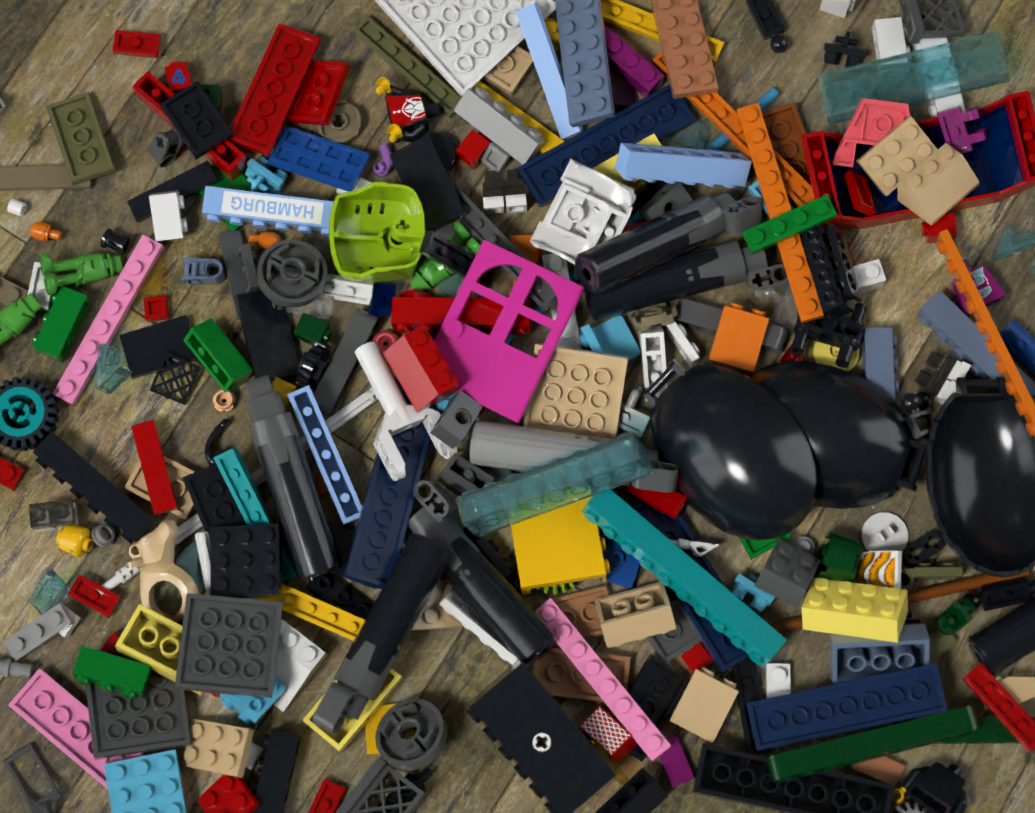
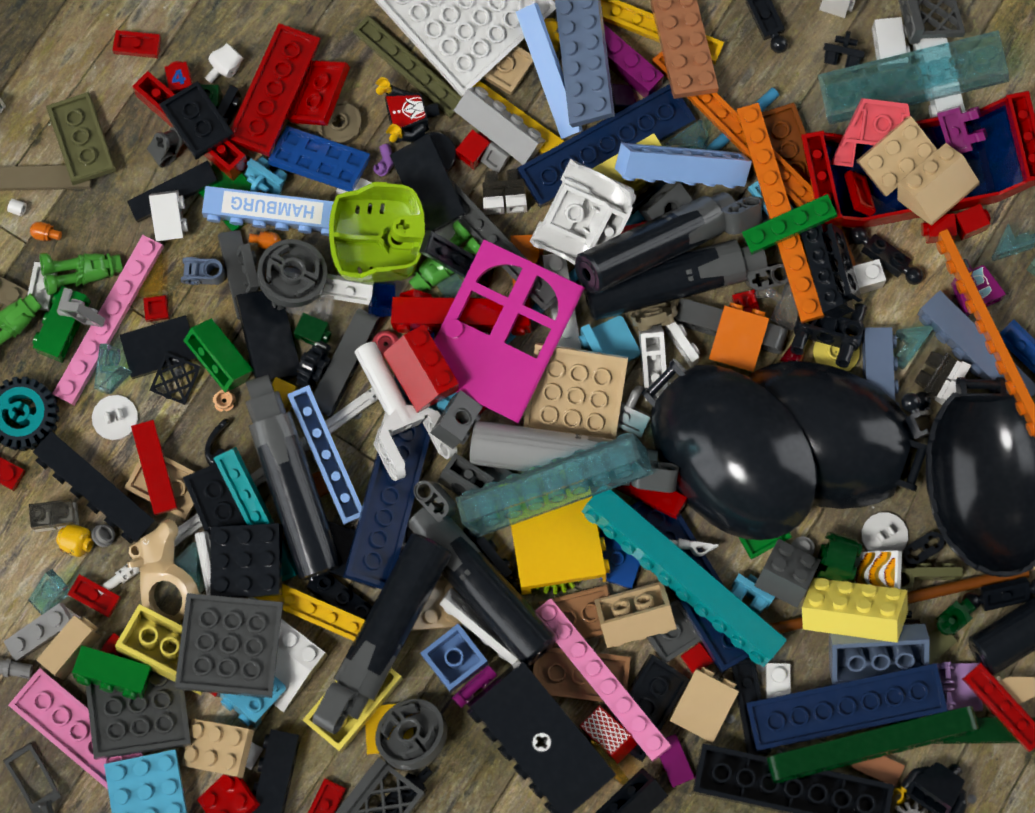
(64, 649): none -> tan brick
(78, 311): none -> light grey plate
(114, 417): none -> white piece
(115, 242): black bush -> none
(225, 62): none -> white piece
(230, 103): none -> black plate
(454, 658): none -> medium blue brick
(467, 692): none -> magenta plate
(747, 299): none -> red tile
(889, 256): none -> black plate
(914, 339): none -> clear light blue slope
(955, 690): none -> lavender hinge
(972, 221): none -> red brick

